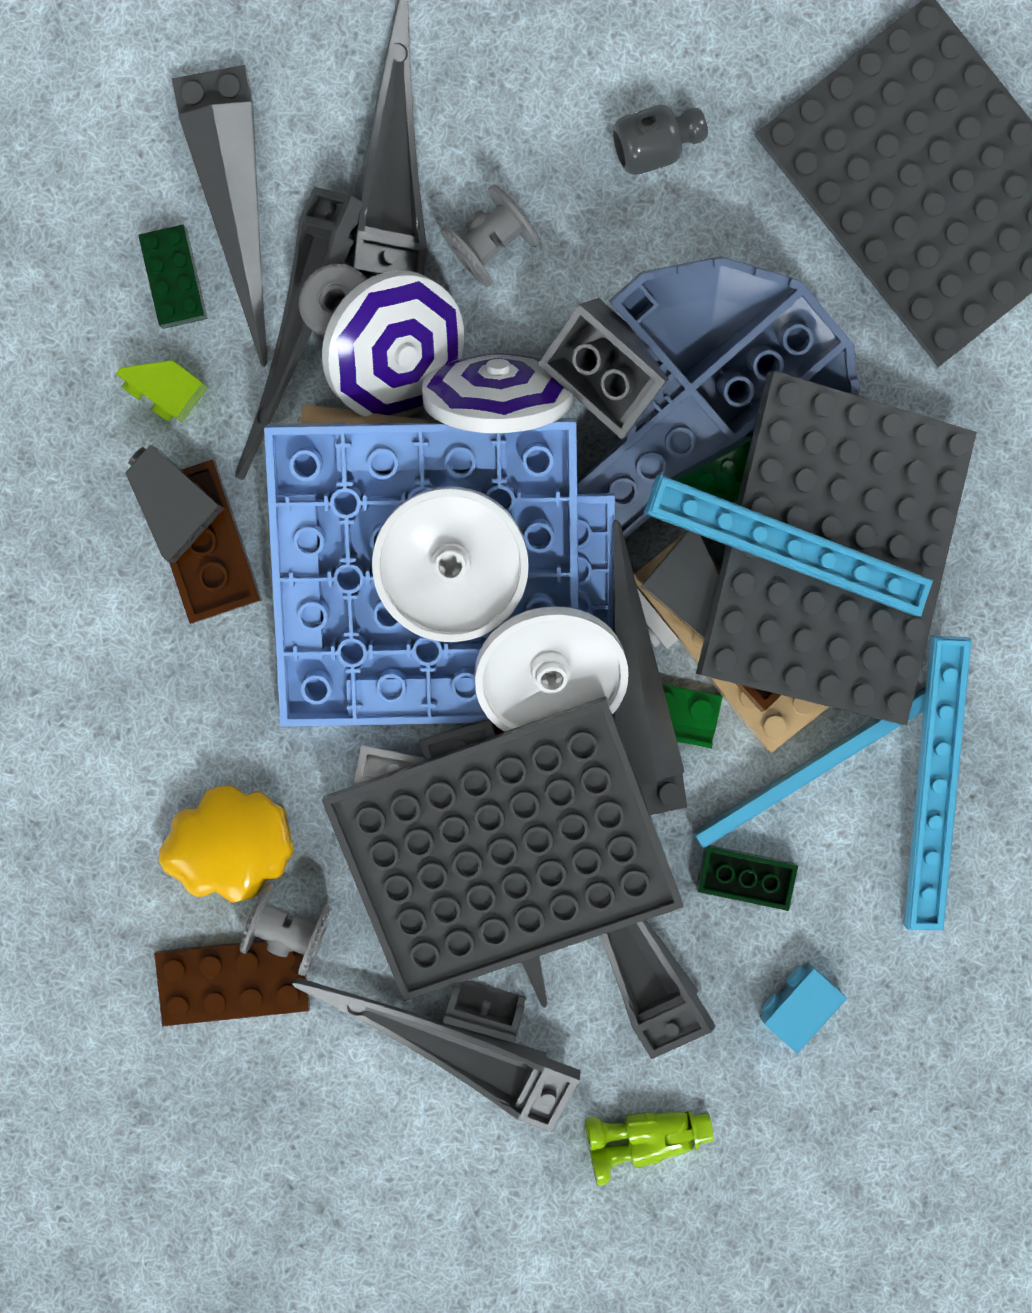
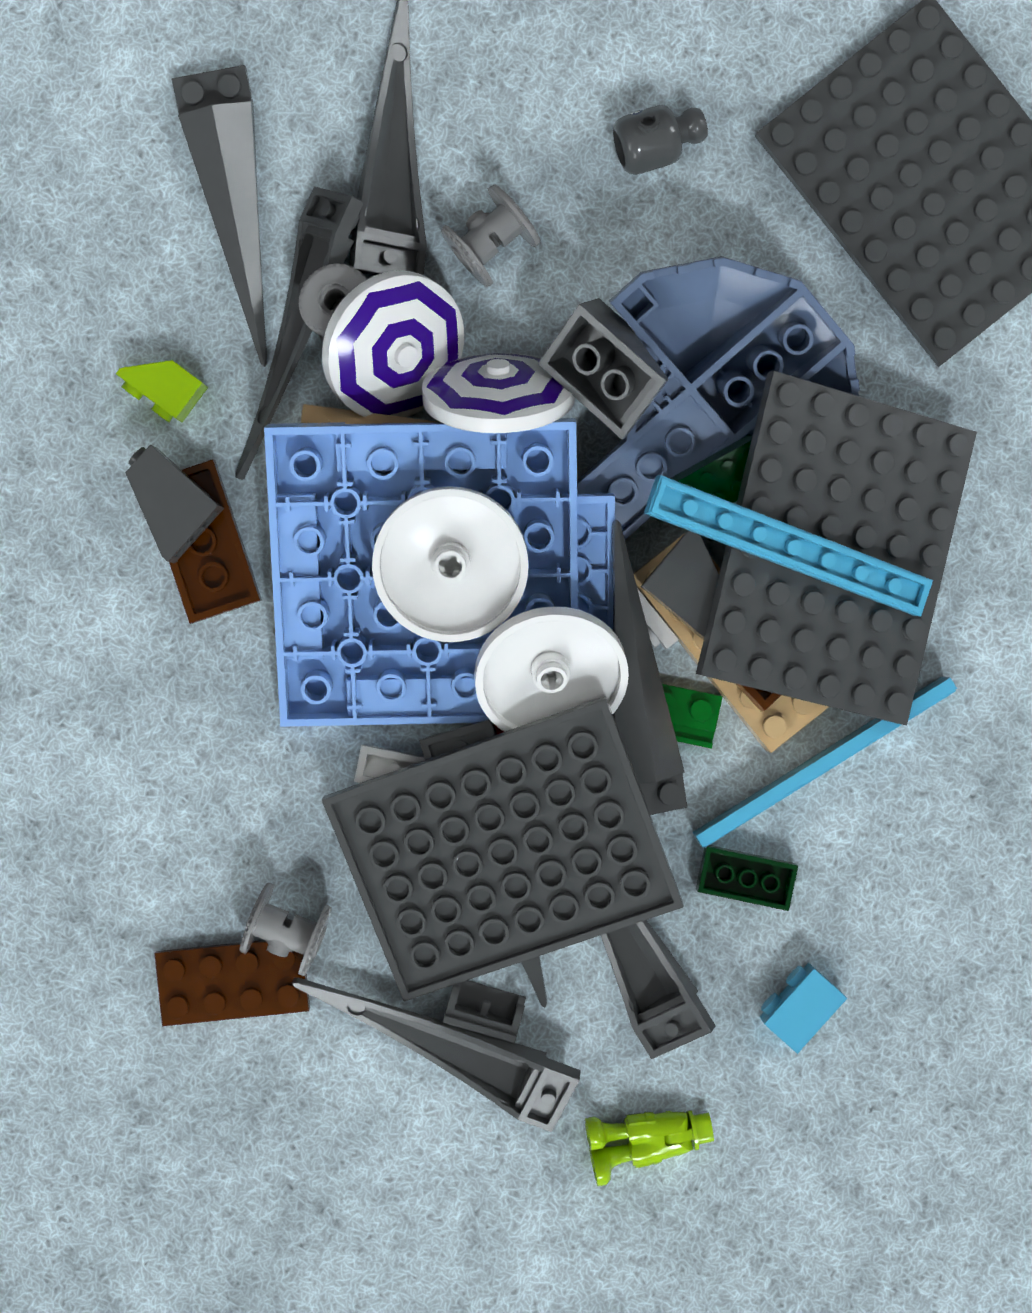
(172, 276): dark green piece -> none
(227, 844): yellow piece -> none
(937, 782): medium azure tile -> none

